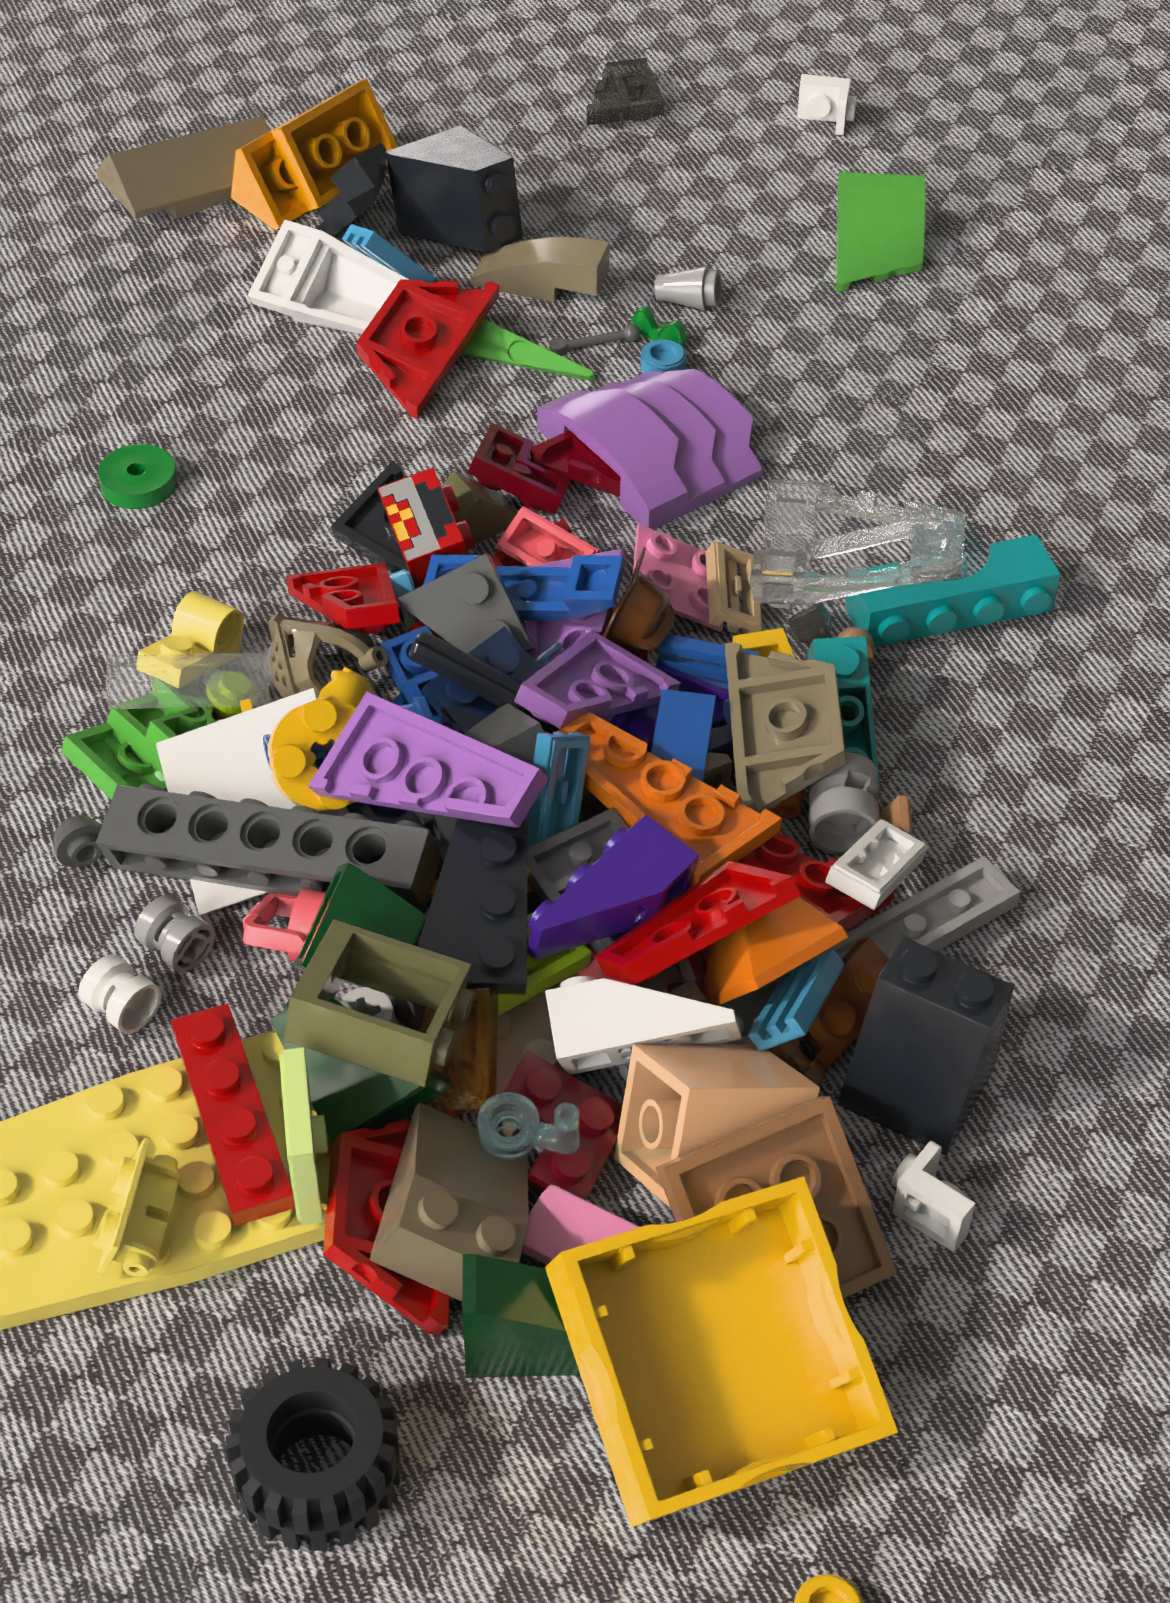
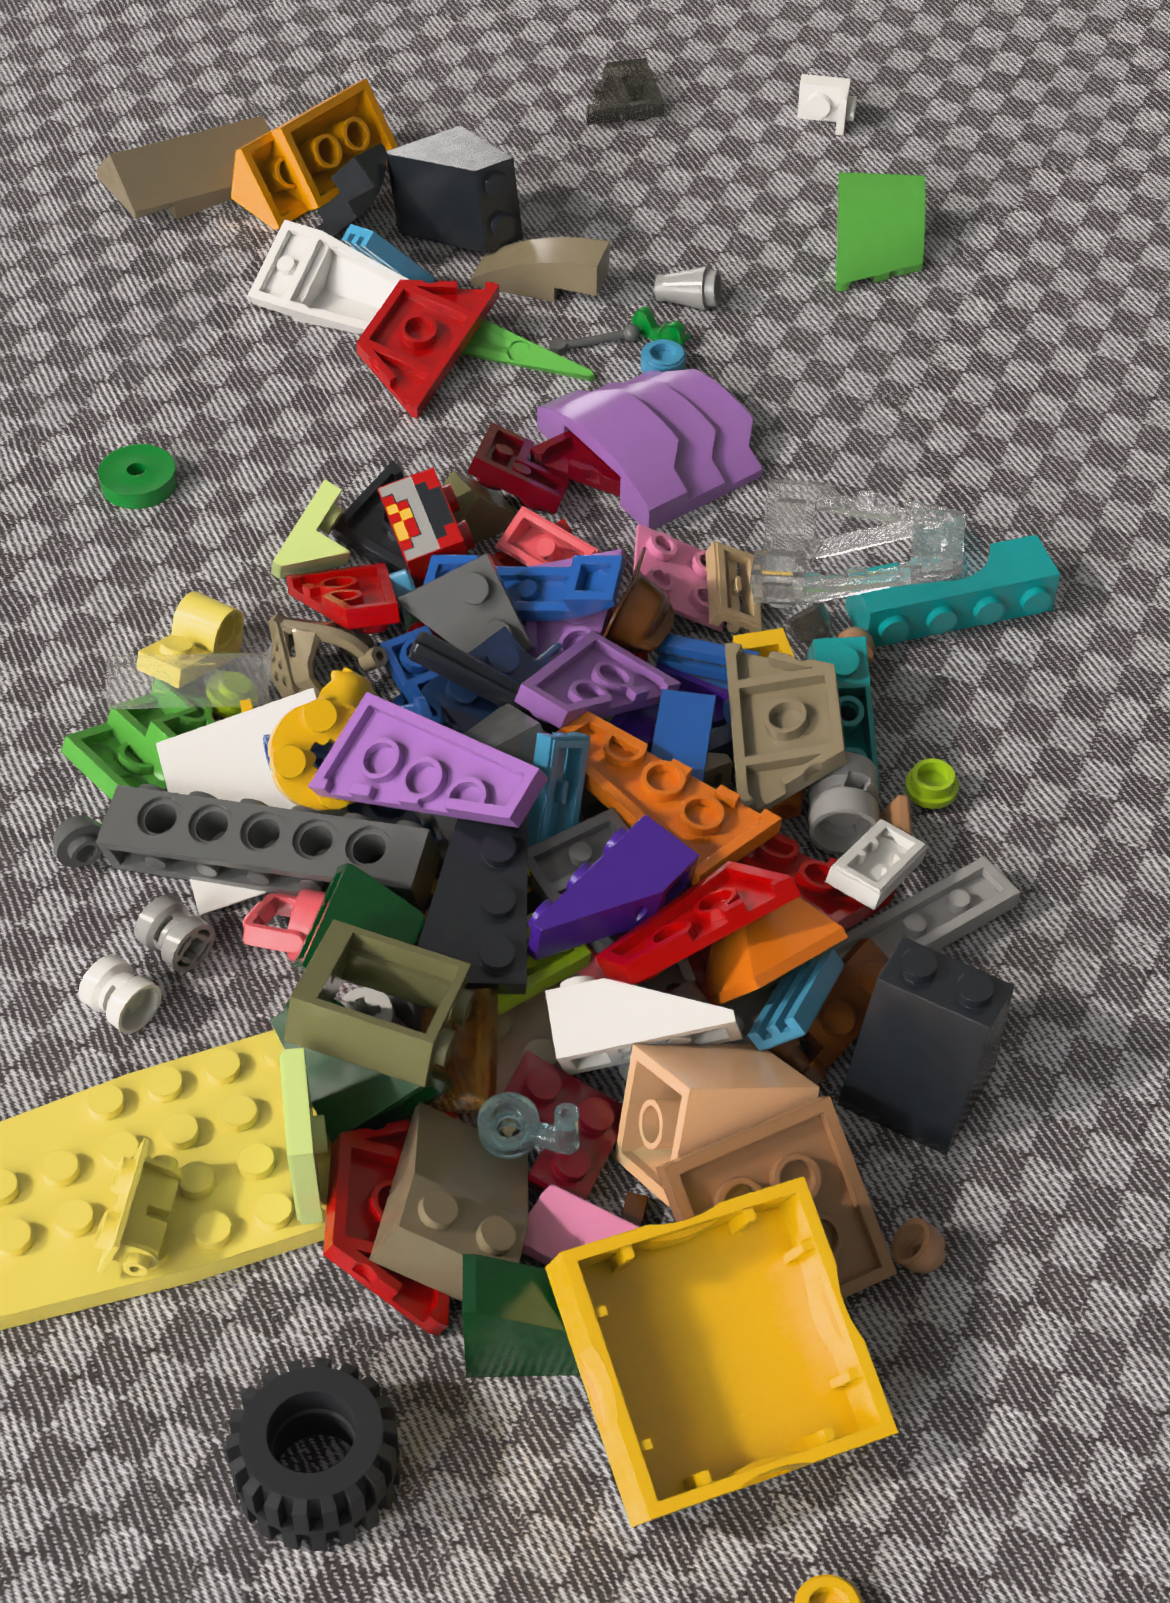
(232, 1115): red plate -> none
(306, 547): none -> yellowish green slope
(635, 1208): none -> reddish brown piece
(918, 1246): none -> medium nougat hinge
(931, 1204): white bracket -> none
(932, 784): none -> lime plate

